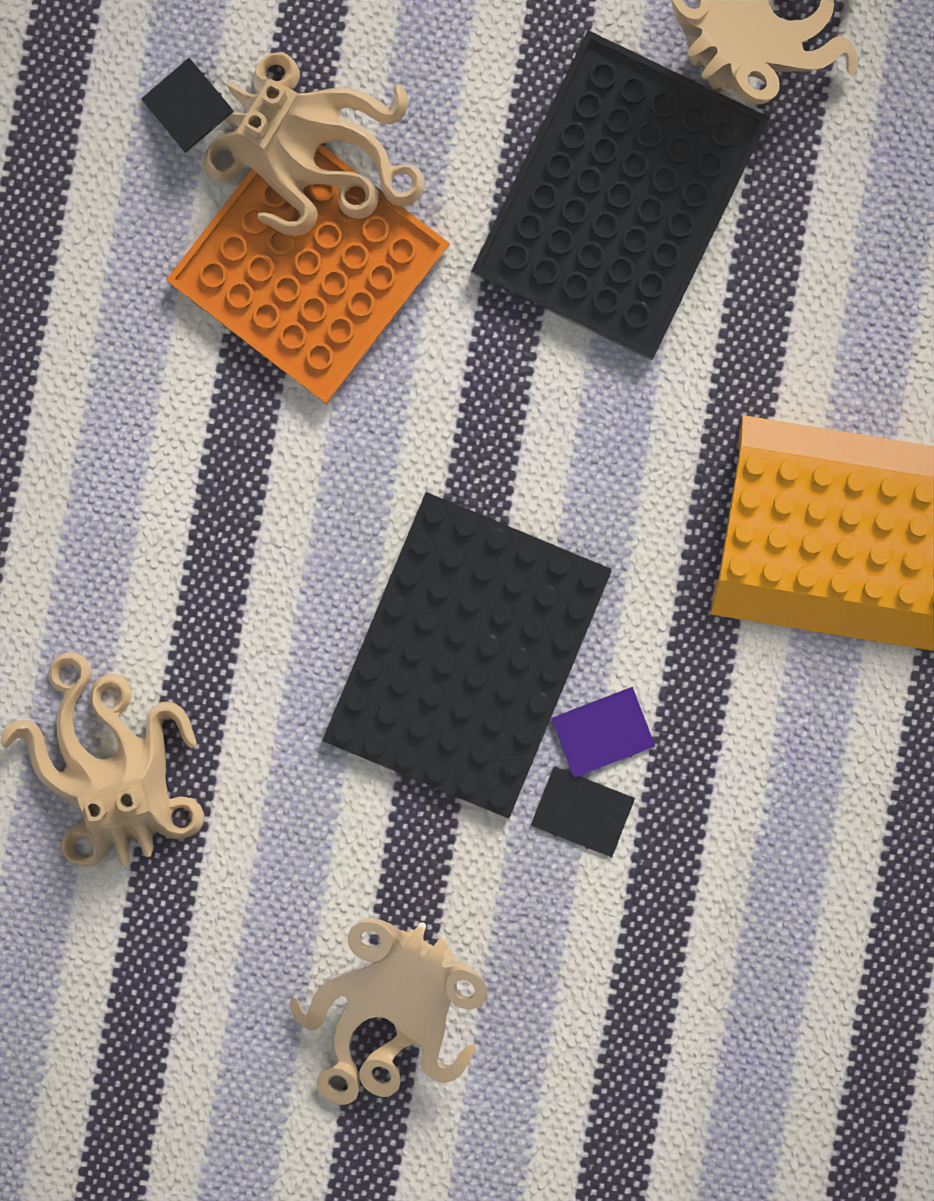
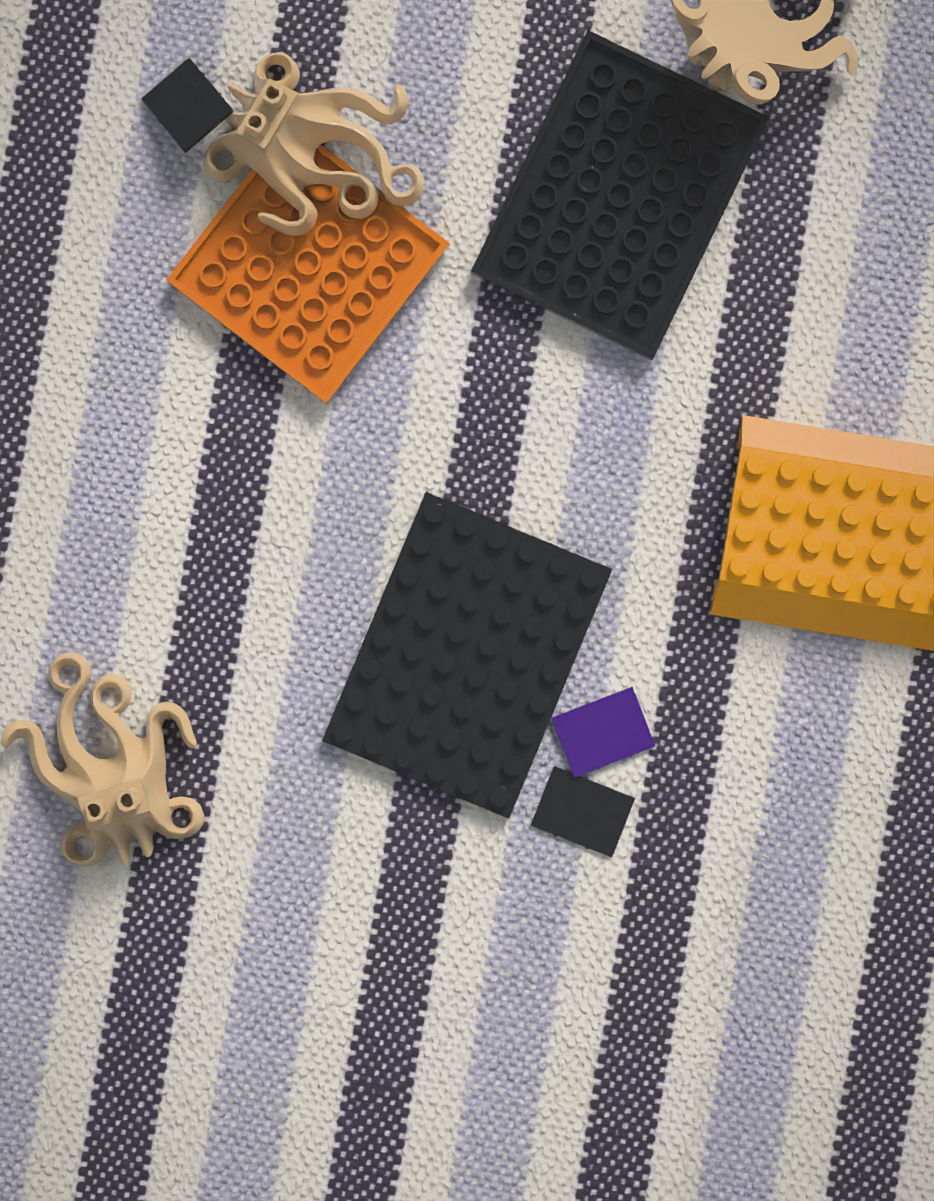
(406, 985): tan hips -> none

